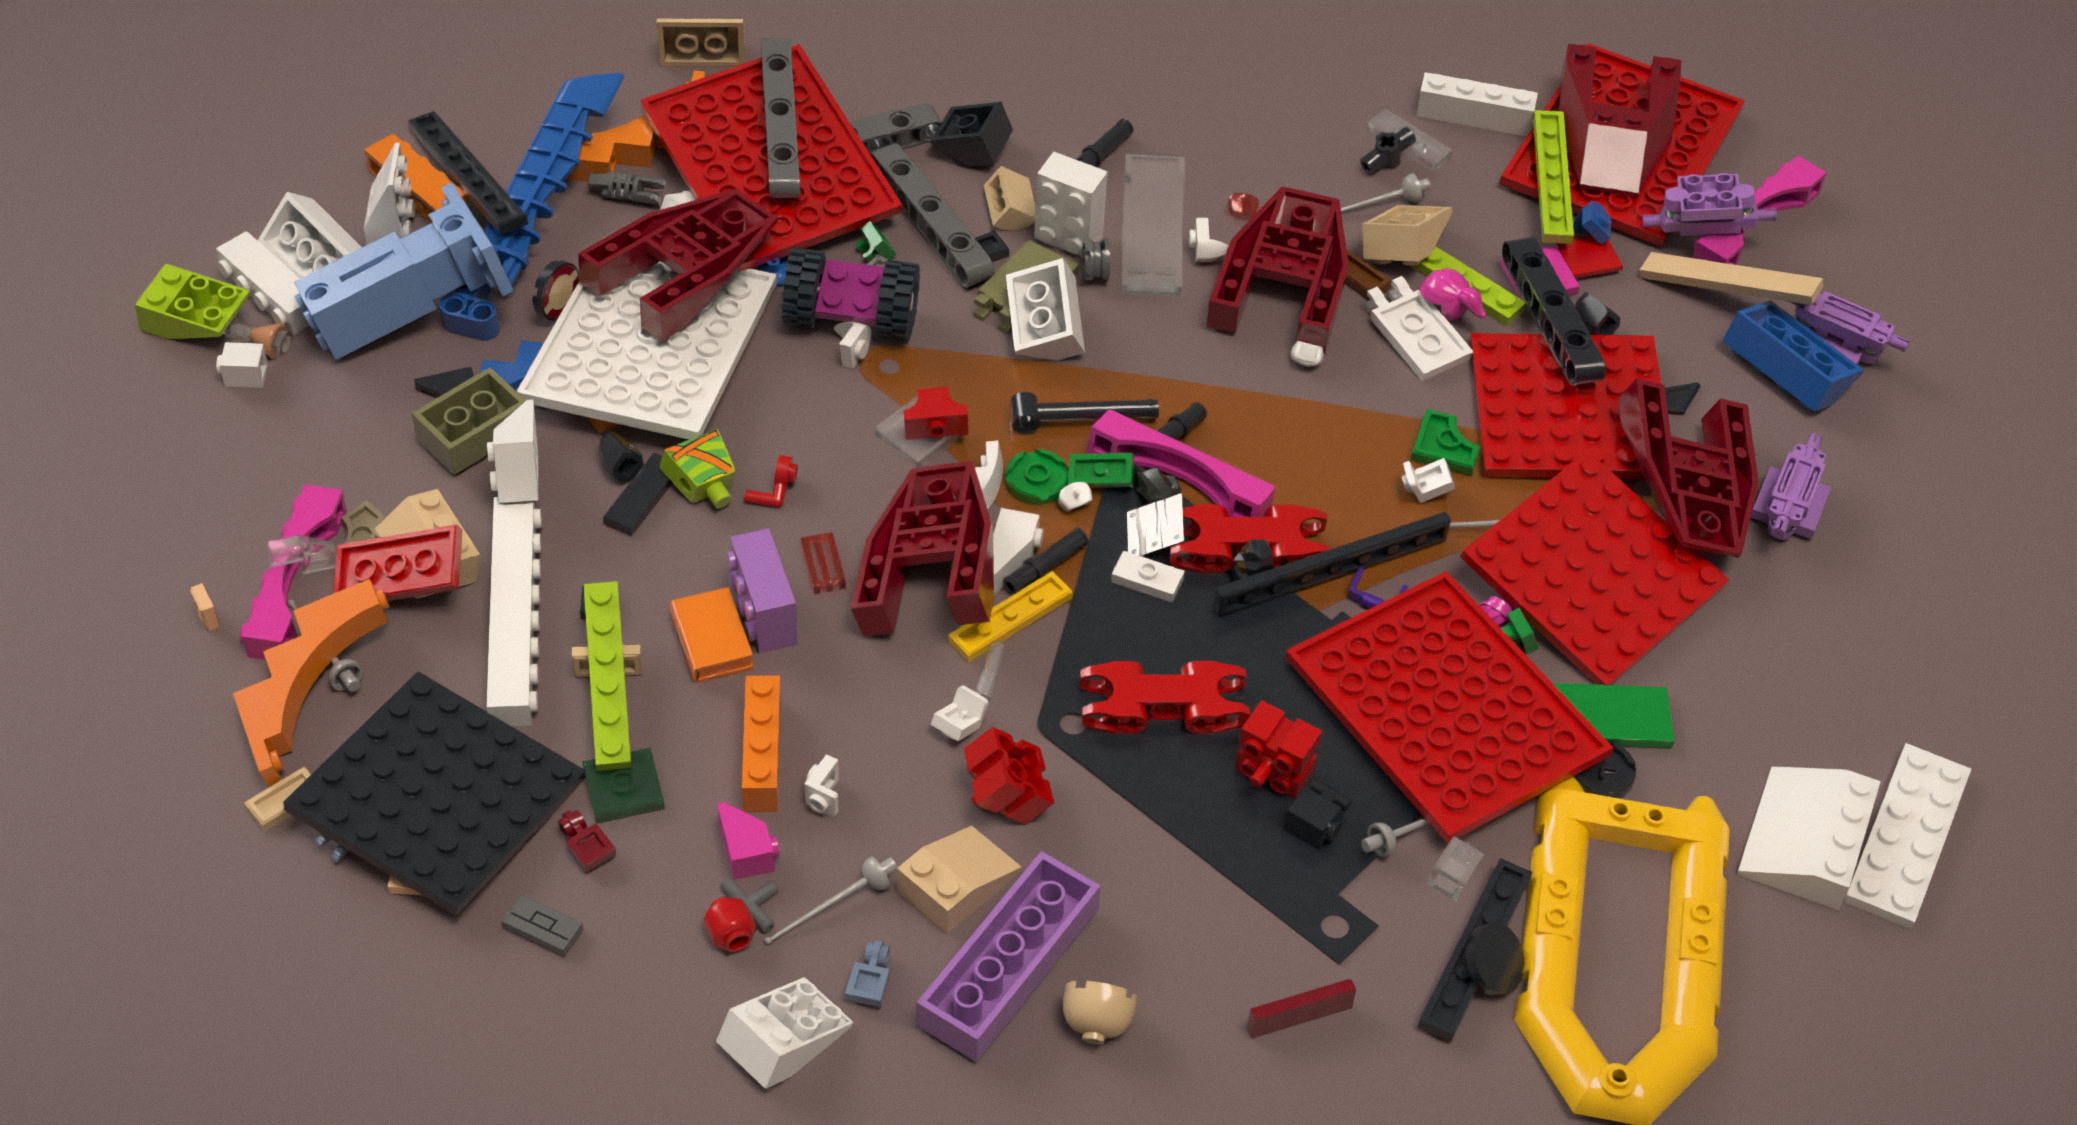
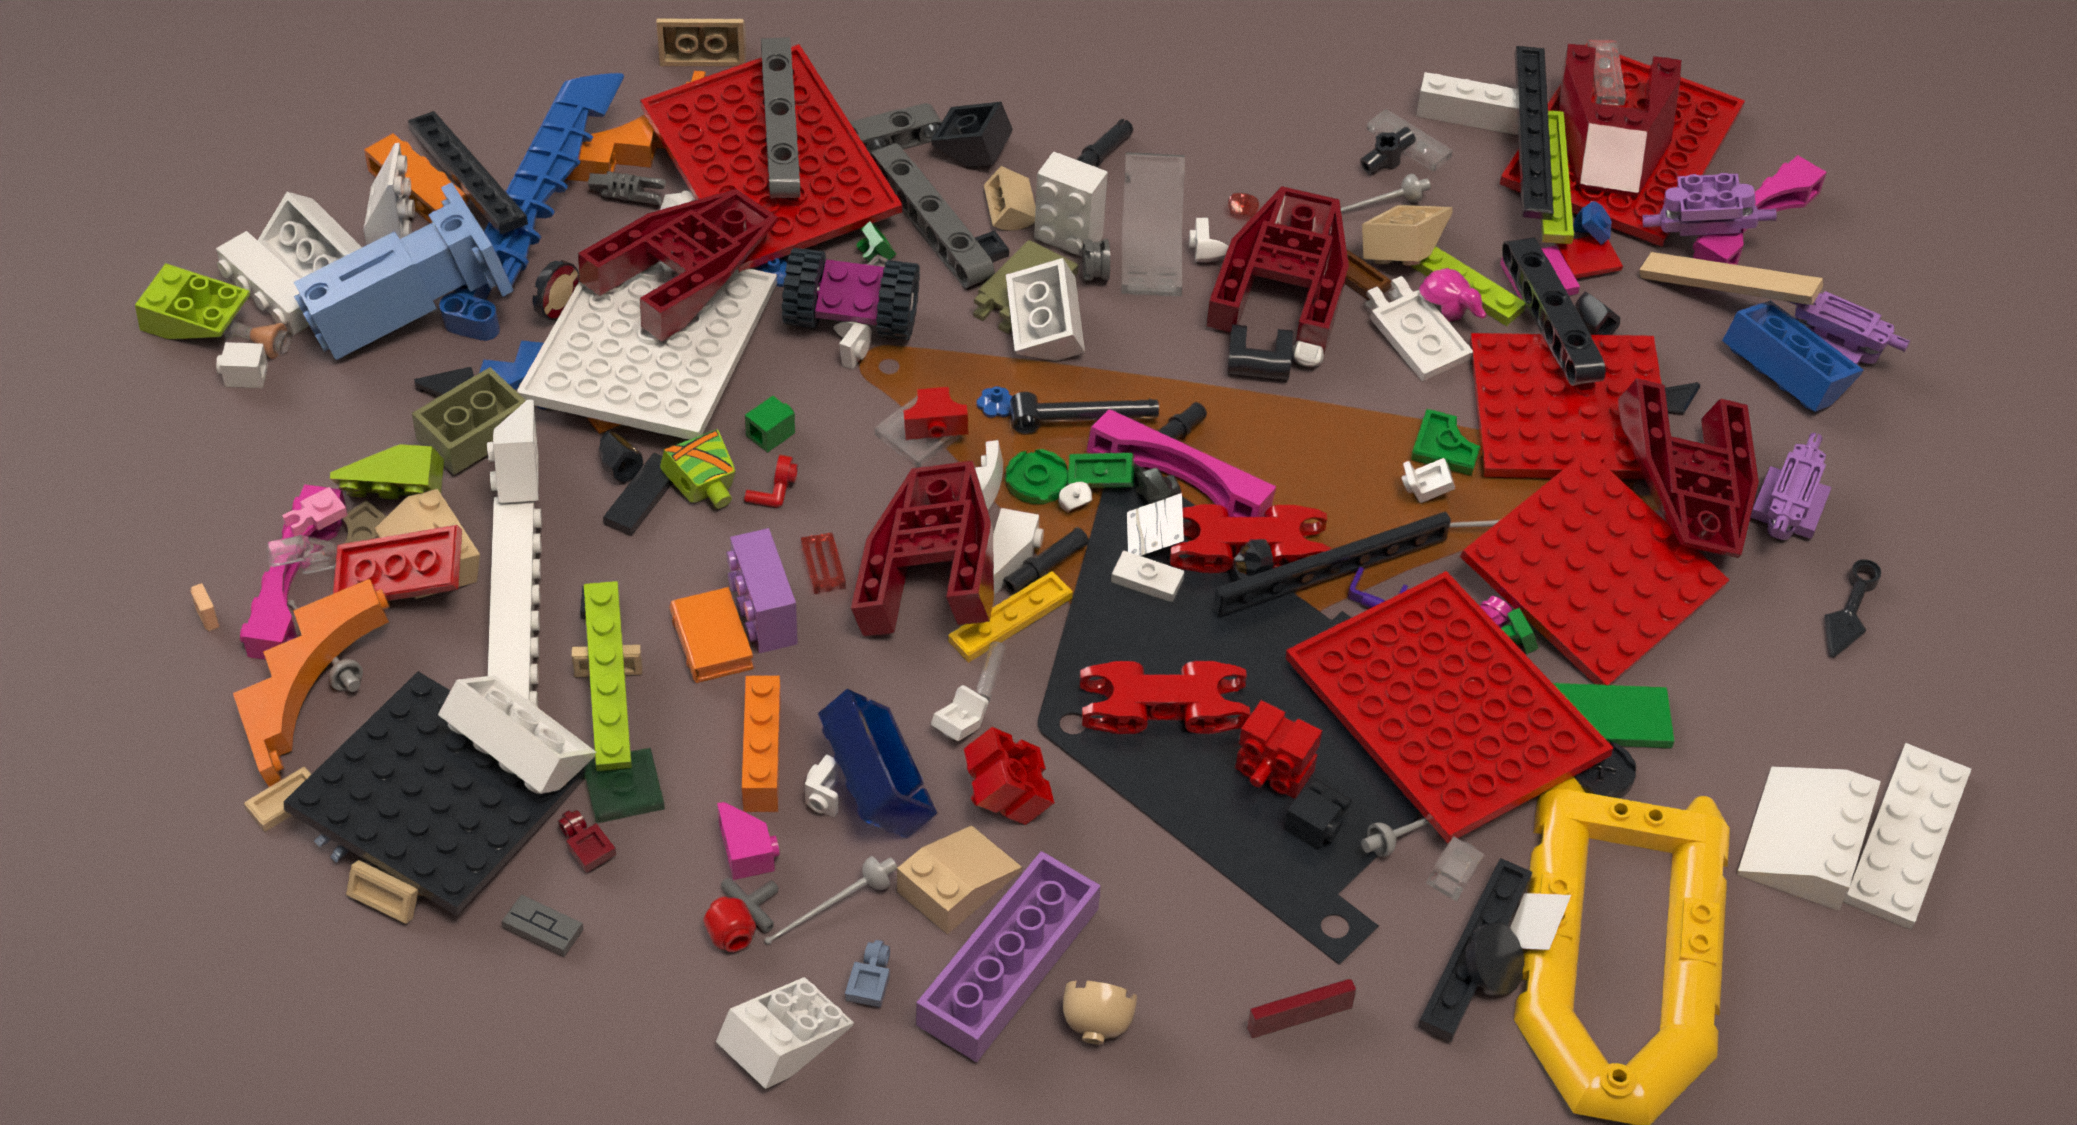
(317, 509): none -> bright pink plate
(382, 891): none -> tan tile
(392, 473): none -> lime slope
(515, 733): none -> white slope
(770, 423): none -> green brick
(876, 764): none -> clear blue piece
(995, 402): none -> blue plant
(1257, 361): none -> black connector
(1533, 133): none -> black tile
(1538, 919): none -> white sticker
(1608, 77): none -> clear tile
(1844, 626): none -> black piece

